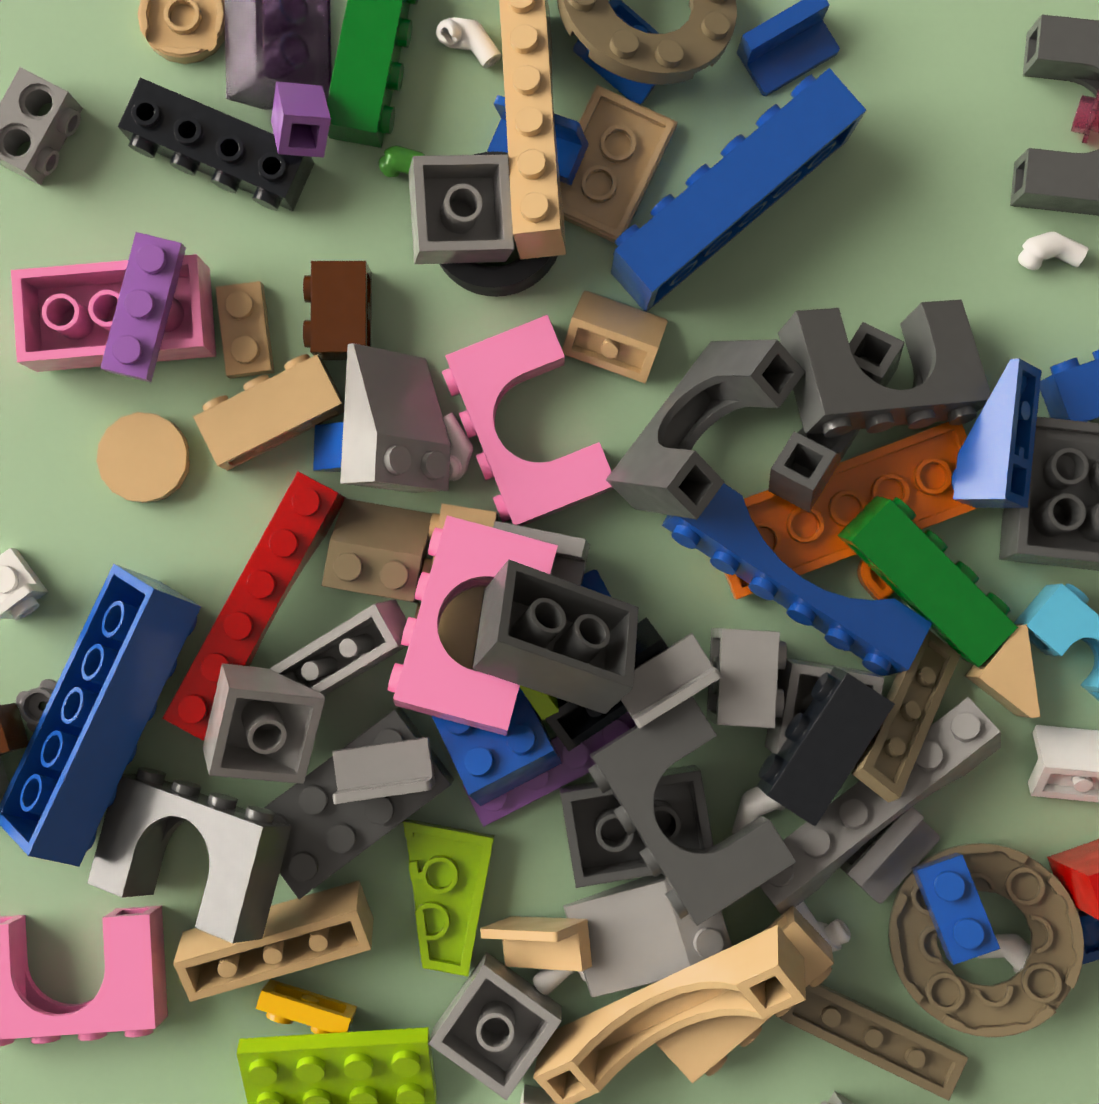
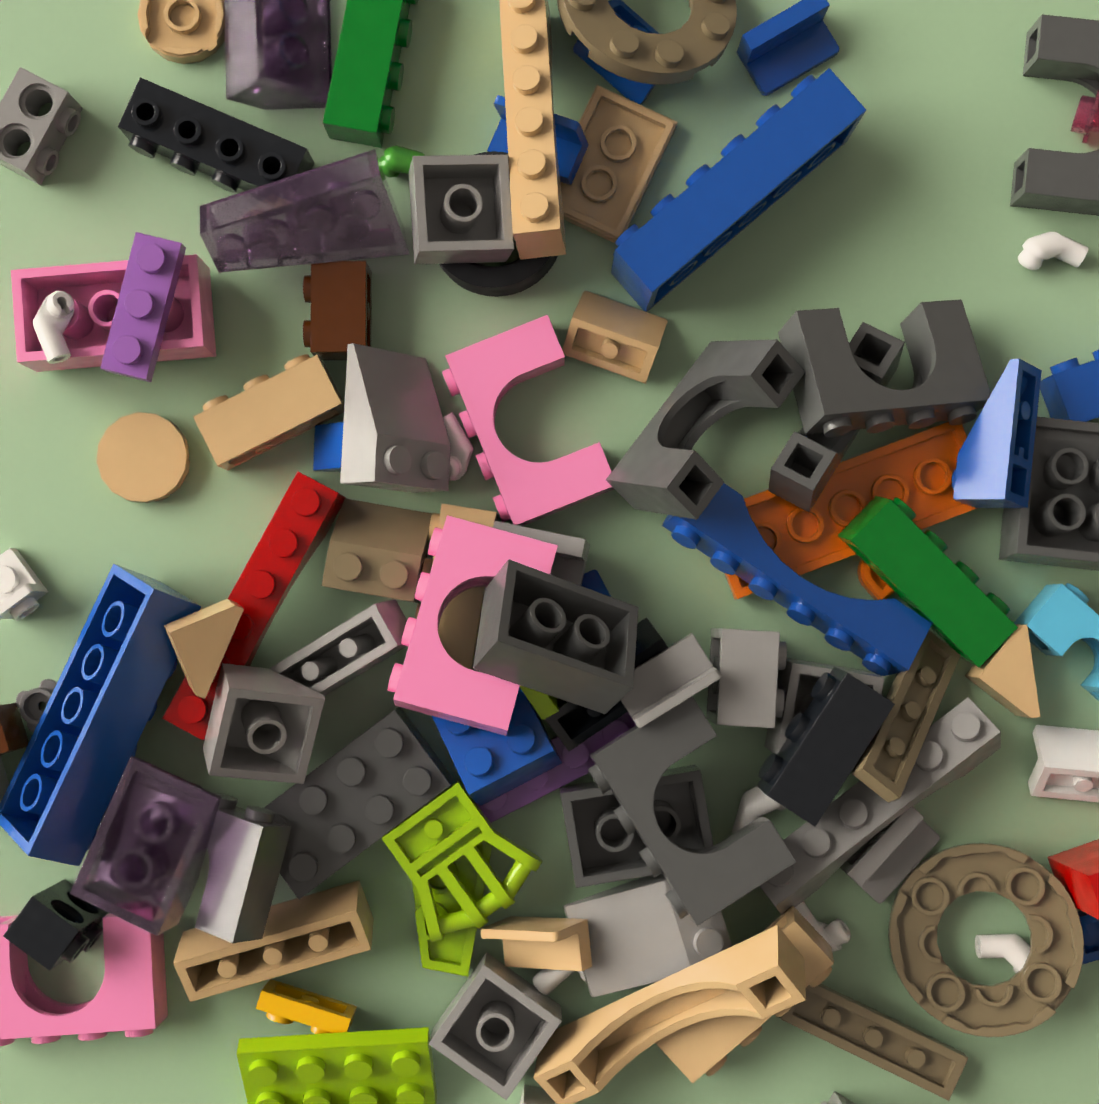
(51, 323): none -> white arm
(56, 926): none -> black brick
(148, 848): none -> clear purple slope
(202, 642): none -> tan slope
(244, 329): tan plate -> none
(300, 119): medium lavender brick -> none
(307, 219): none -> wedge
(383, 770): light grey panel -> none
(439, 836): none -> lime plate
(468, 35): white arm -> none
(955, 908): blue brick -> none

